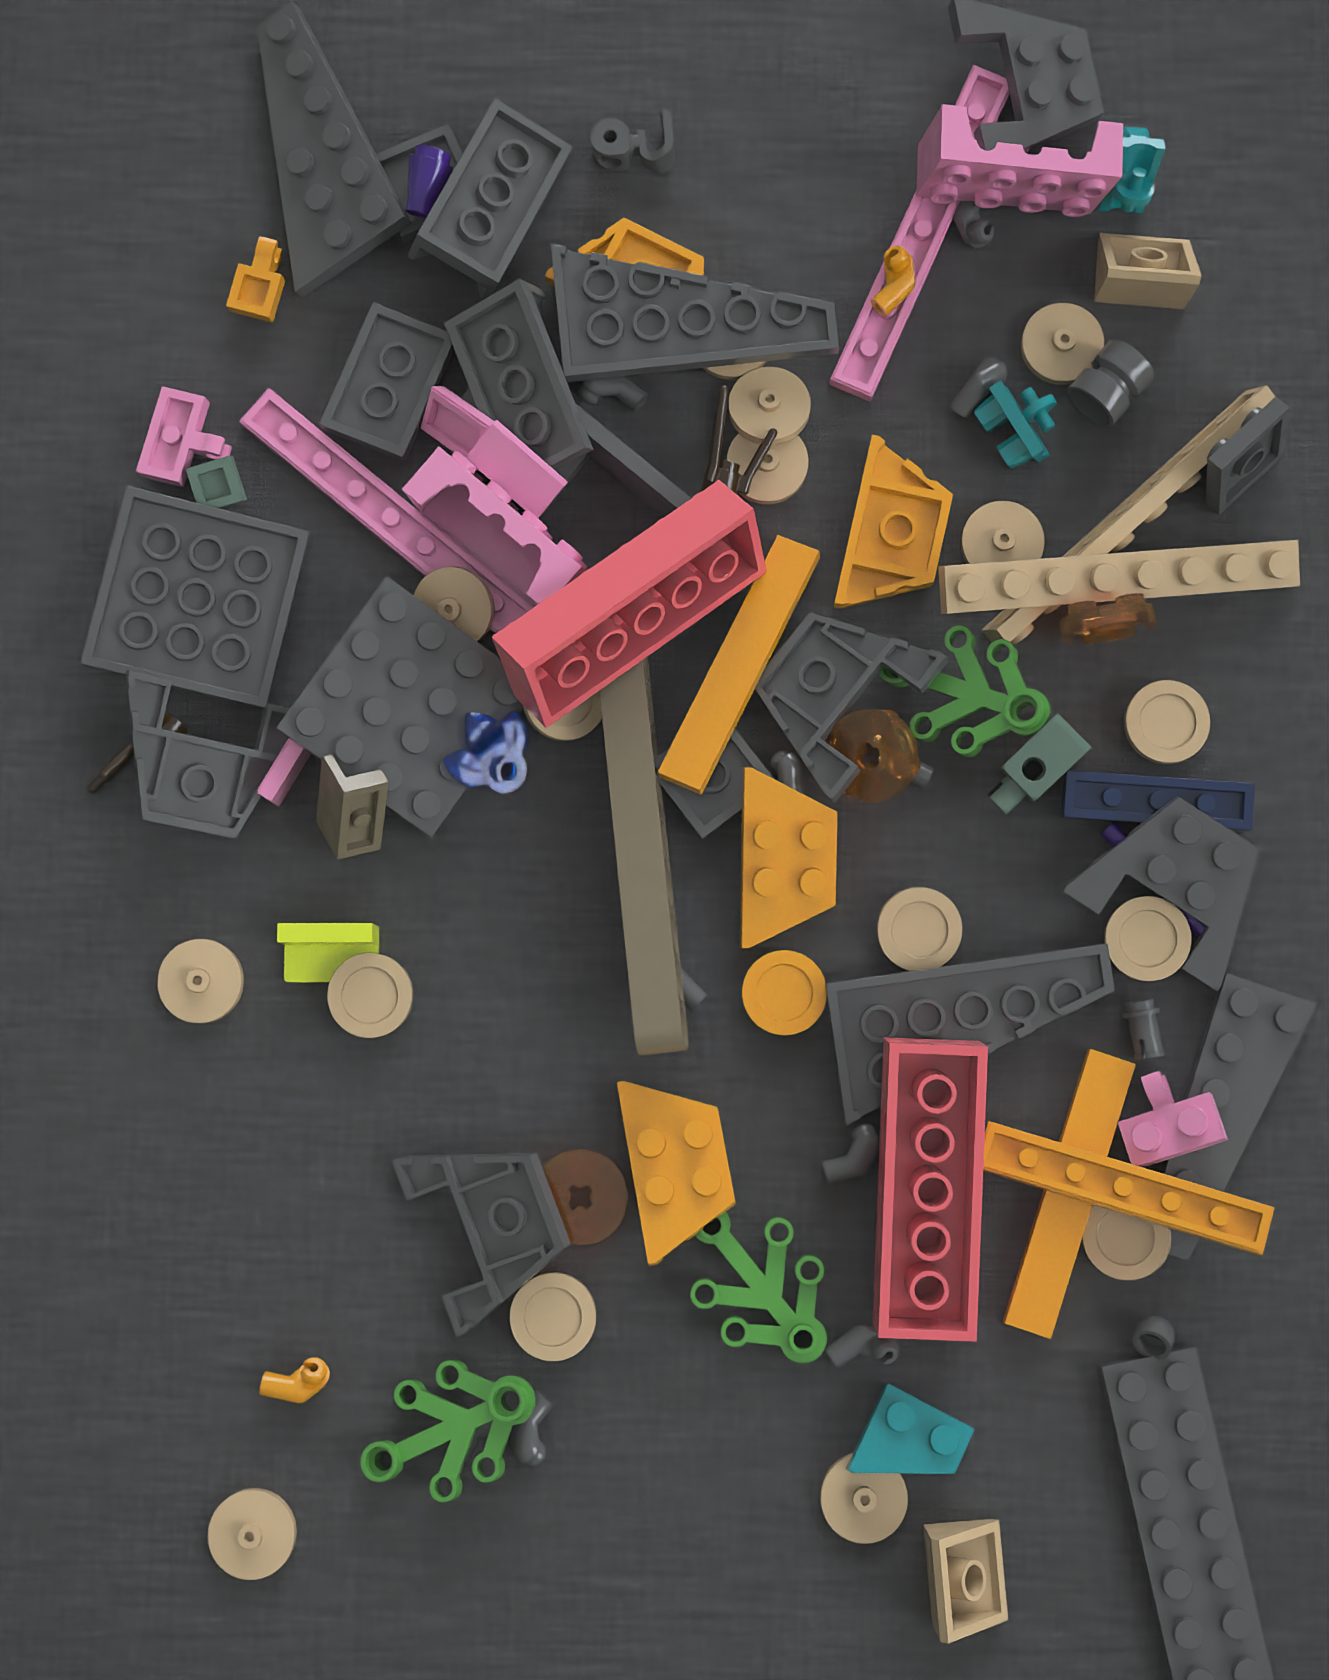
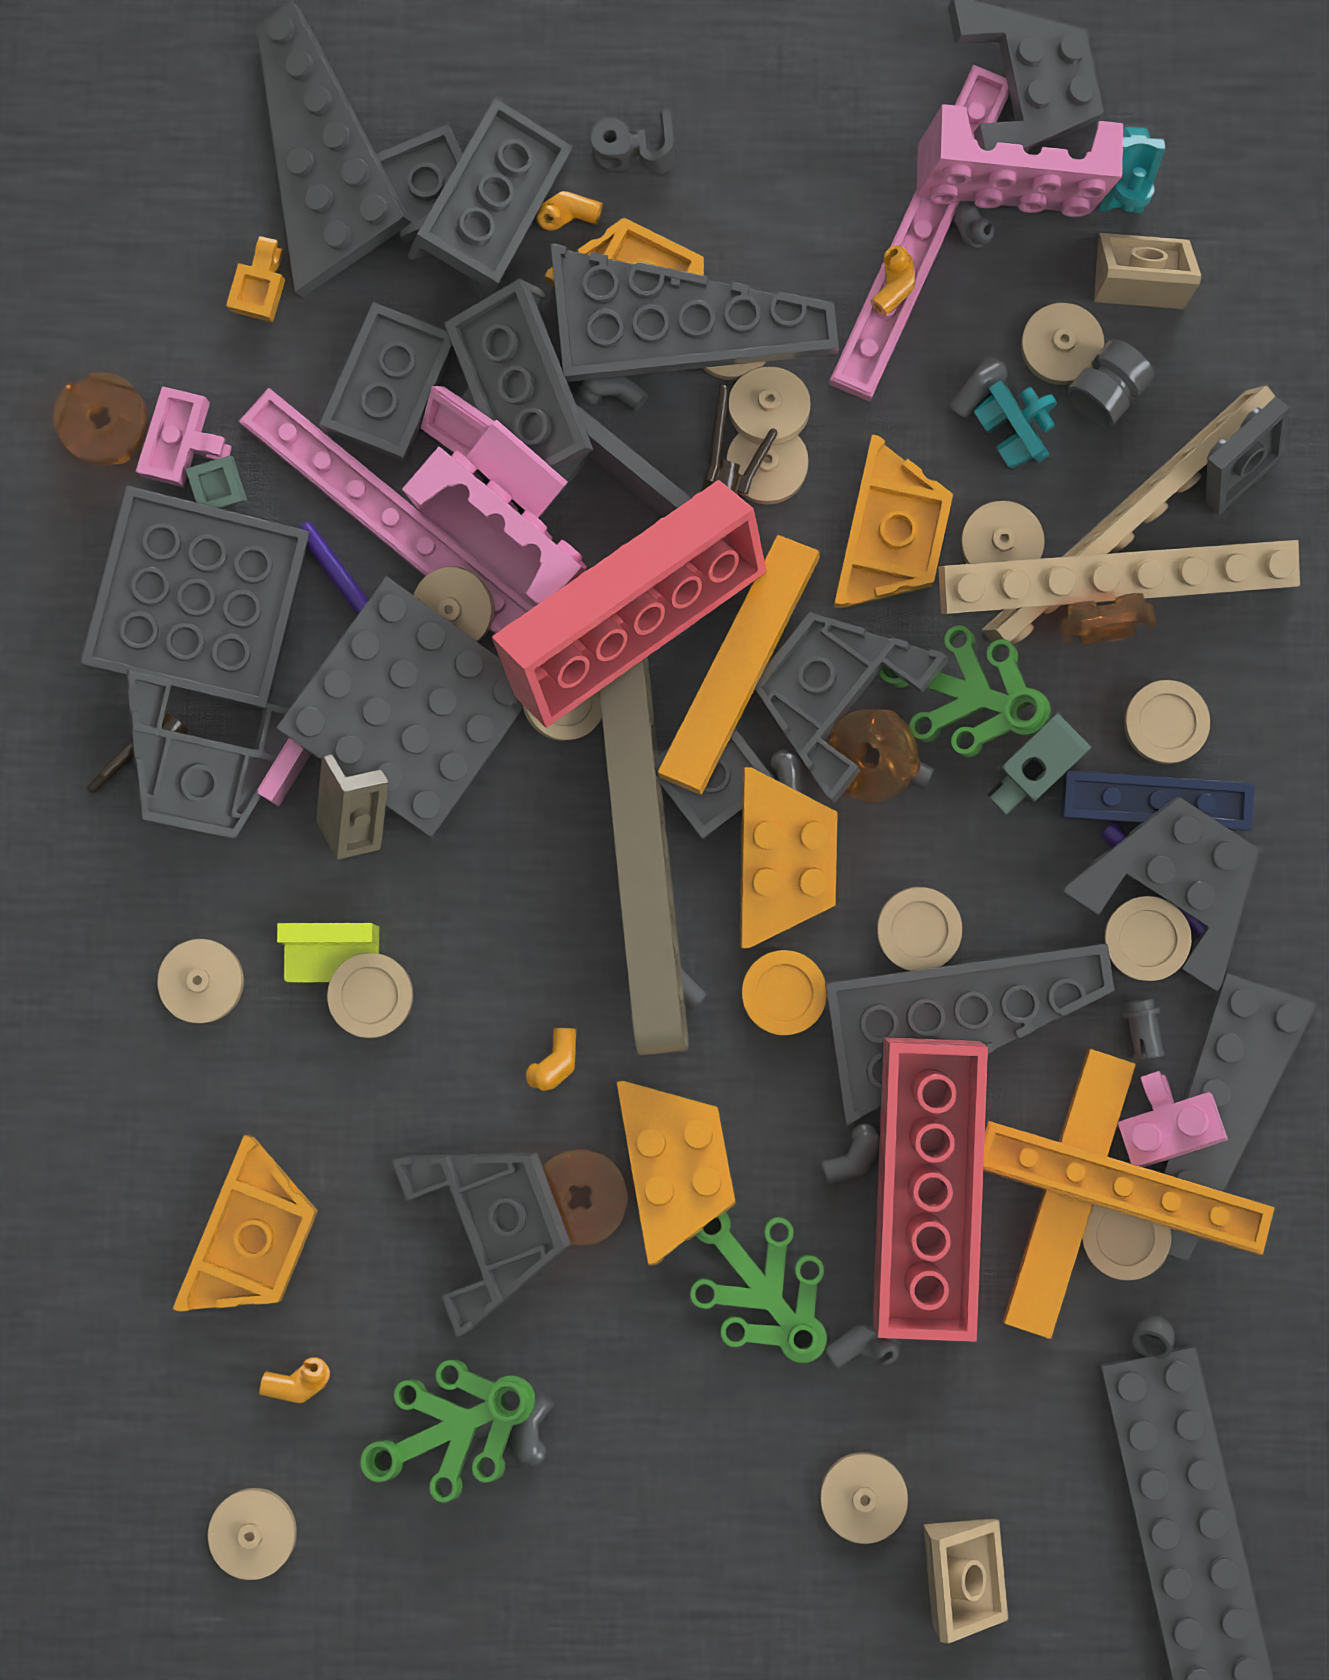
(114, 441): none -> clear orange plate
(249, 1236): none -> light orange wing
(334, 569): none -> dark purple bar
(427, 176): dark purple cone -> none
(488, 748): clear blue plate -> none
(553, 1316): tan piece -> none
(557, 1065): none -> light orange arm
(565, 208): none -> light orange arm
(909, 1438): teal wing -> none

